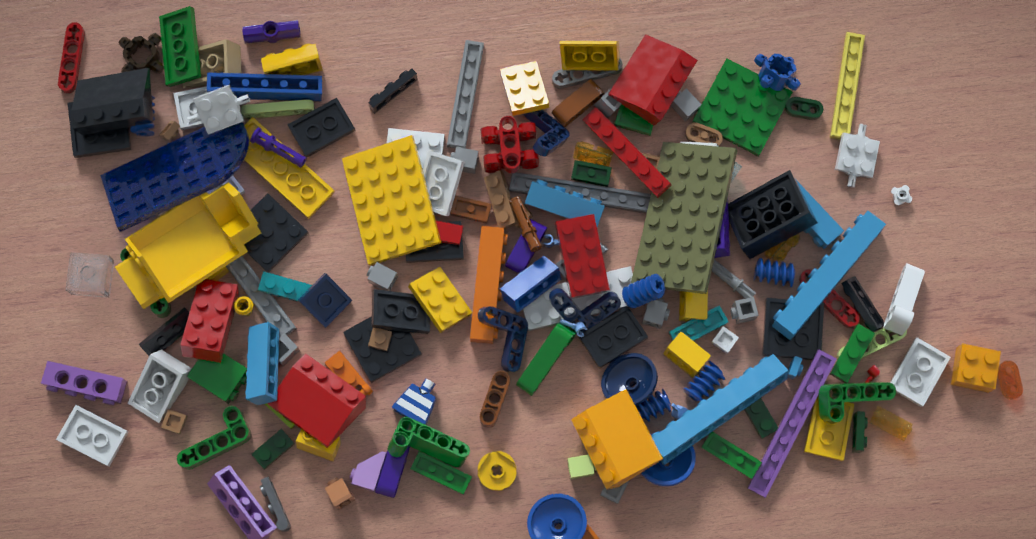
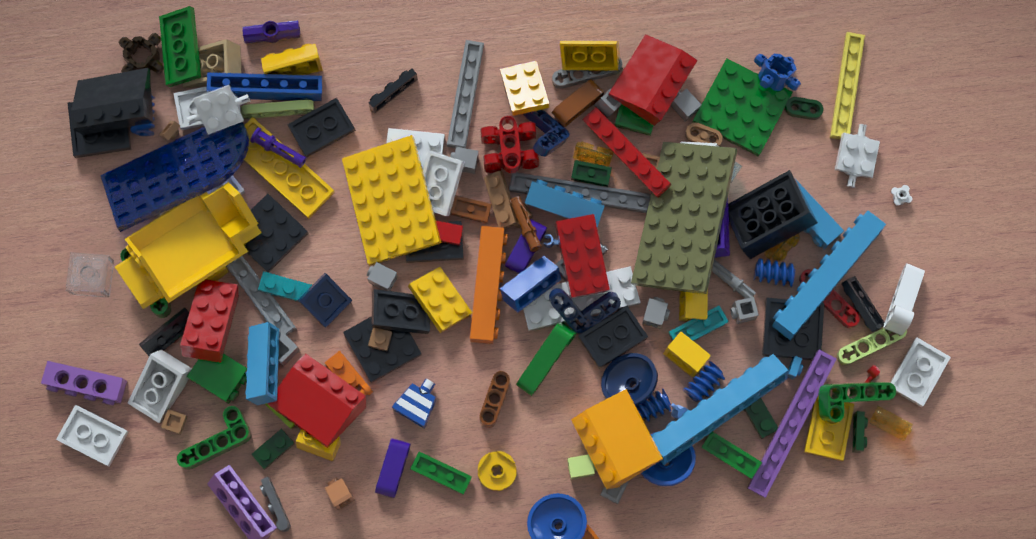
(71, 57): red beam -> none
(243, 302): yellow cone -> none
(368, 472): lavender slope -> none
(427, 440): green beam -> none
(513, 332): dark blue beam -> none
(576, 326): light blue hand -> none
(643, 291): blue piece -> none
(725, 340): white plate -> none
(852, 353): green plate -> none
(975, 368): light orange brick -> none
(1010, 379): clear orange plate -> none

